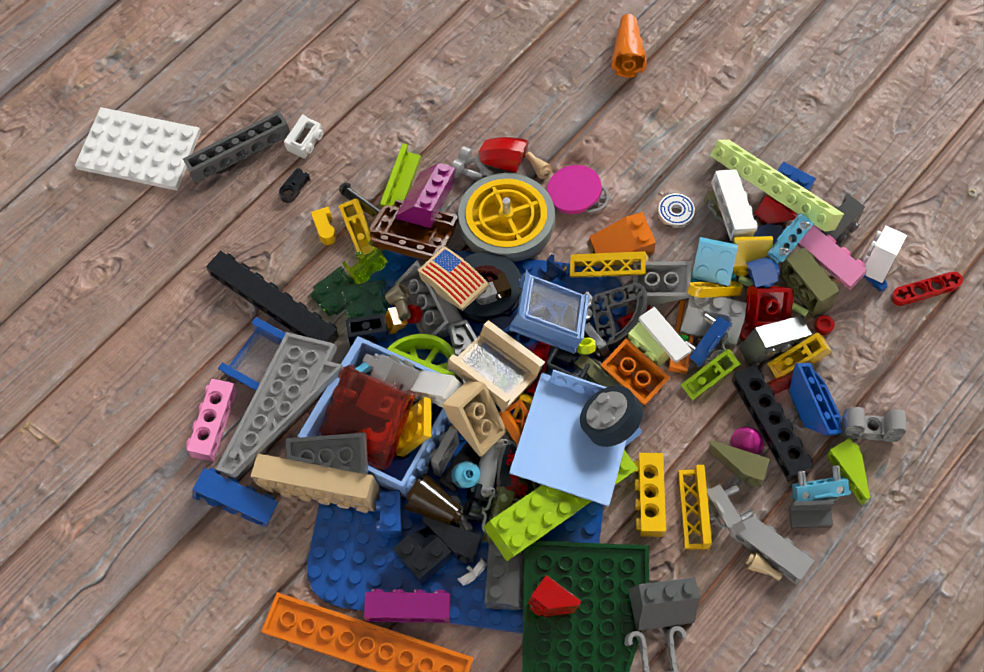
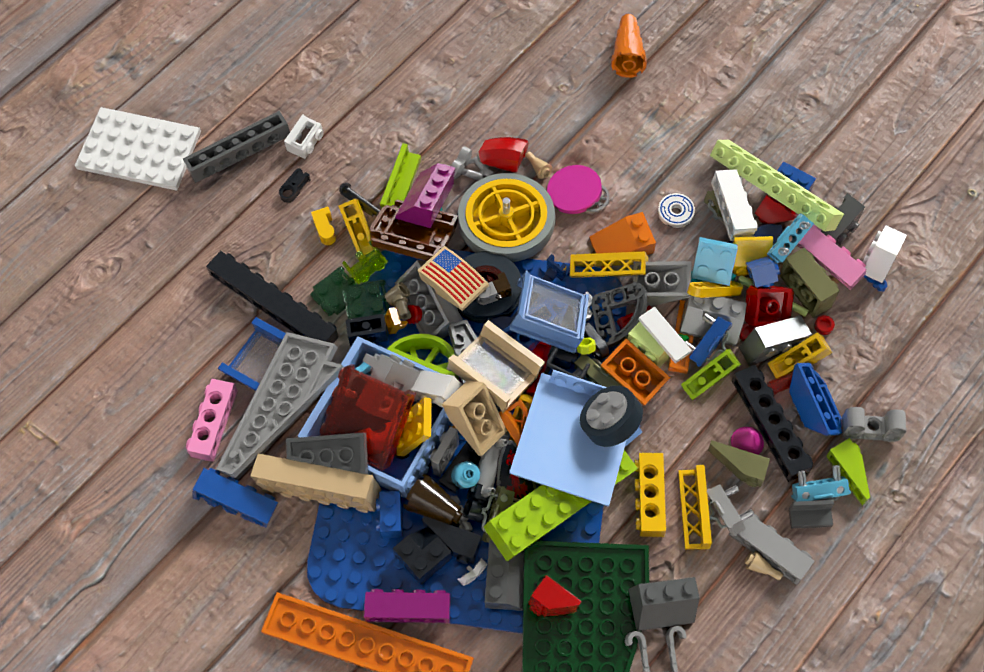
(928, 291): red beam -> none

